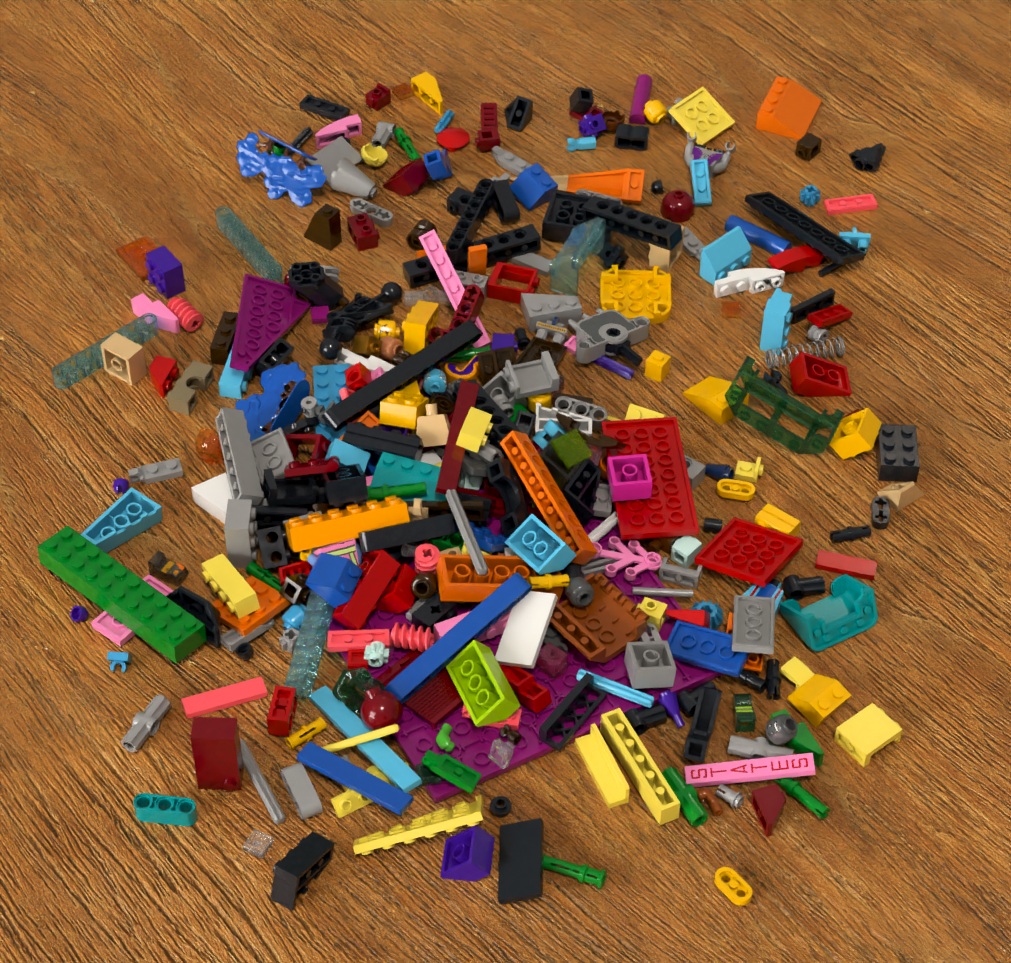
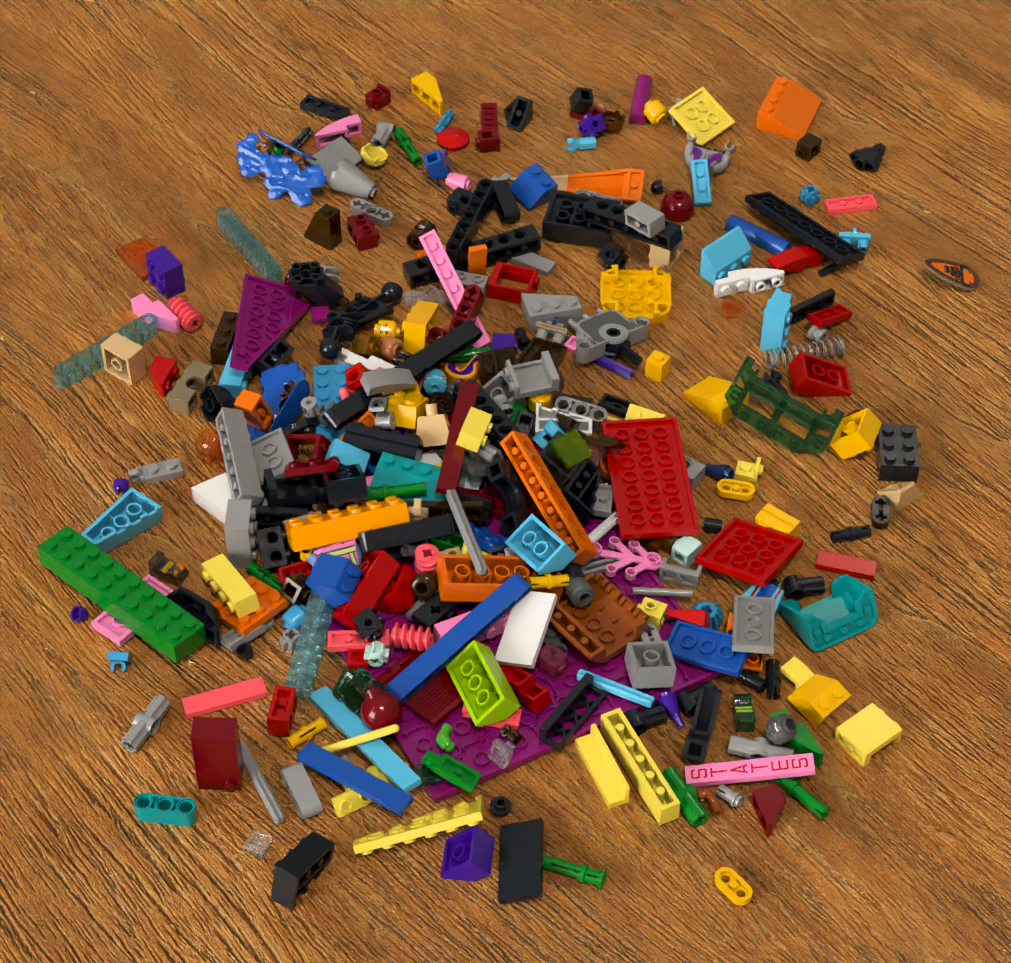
(214, 399): none -> black cylinder
(254, 408): none -> orange brick
(369, 625): none -> black brick
(383, 417): none -> leg
(387, 381): none -> light grey slope
(403, 91): clear orange tile -> none
(408, 178): dark red slope -> none
(458, 180): none -> bright pink brick
(509, 160): light grey hinge -> none
(584, 239): clear light blue windscreen -> none
(616, 408): none -> black tile
(629, 477): dark pink brick -> none
(632, 137): black brick -> none
(644, 219): none -> light grey brick
(692, 244): light grey hinge -> none
(953, 273): none -> shield

